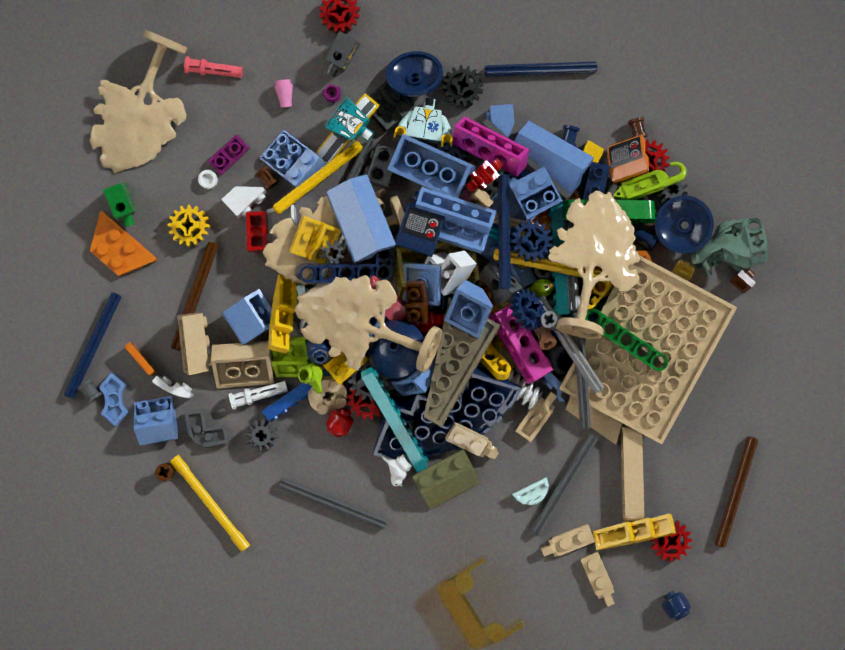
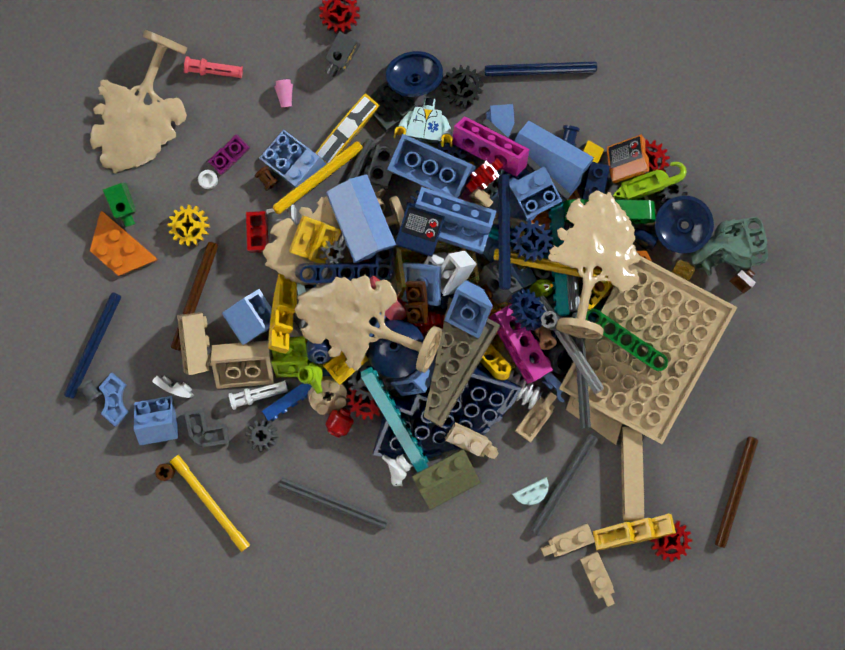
(140, 359): orange tile -> none
(243, 198): white slope -> none
(331, 98): magenta plate -> none
(349, 122): torso -> none
(452, 592): clear yellow windscreen -> none
(637, 127): reddish brown bush -> none
(676, 605): dark blue head -> none

